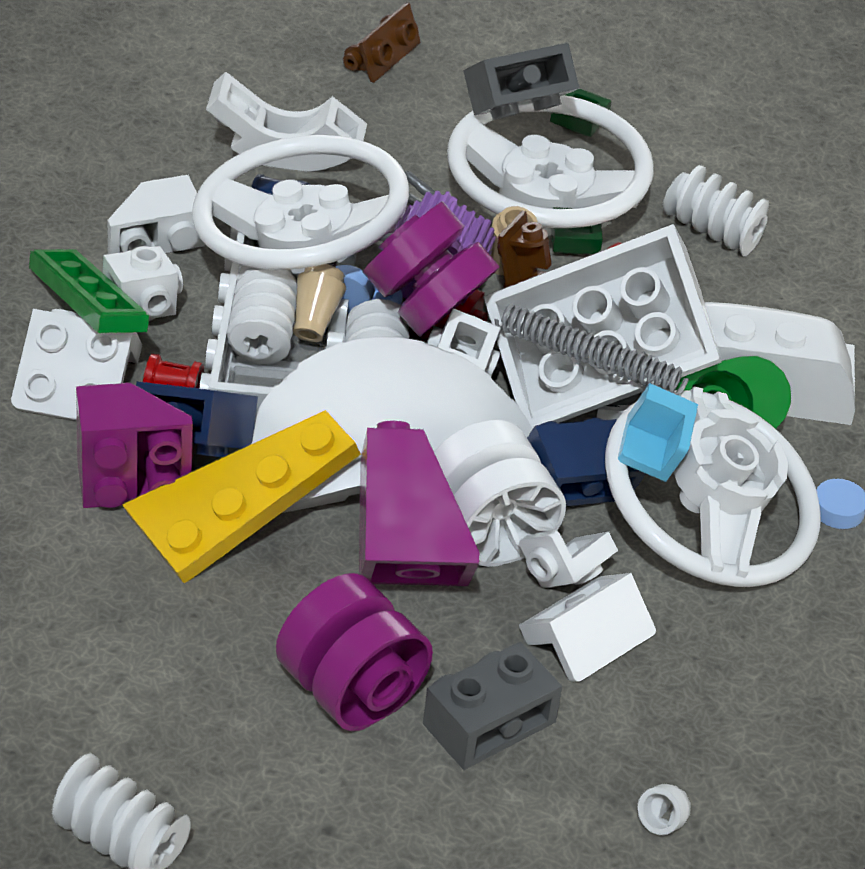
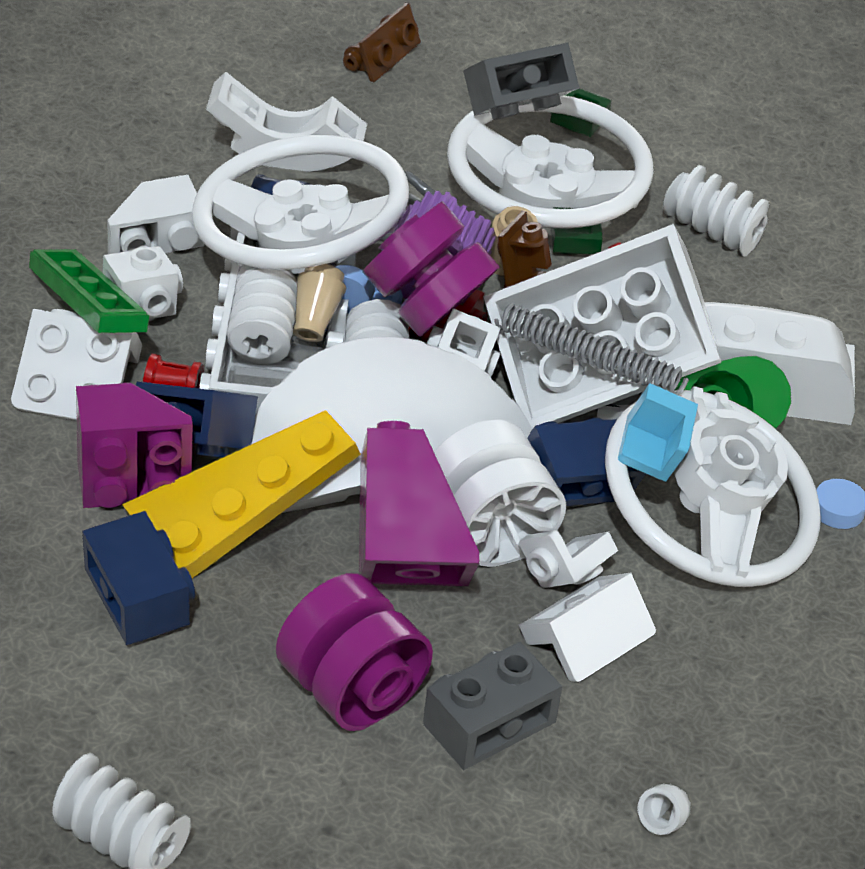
(137, 577): none -> dark blue brick

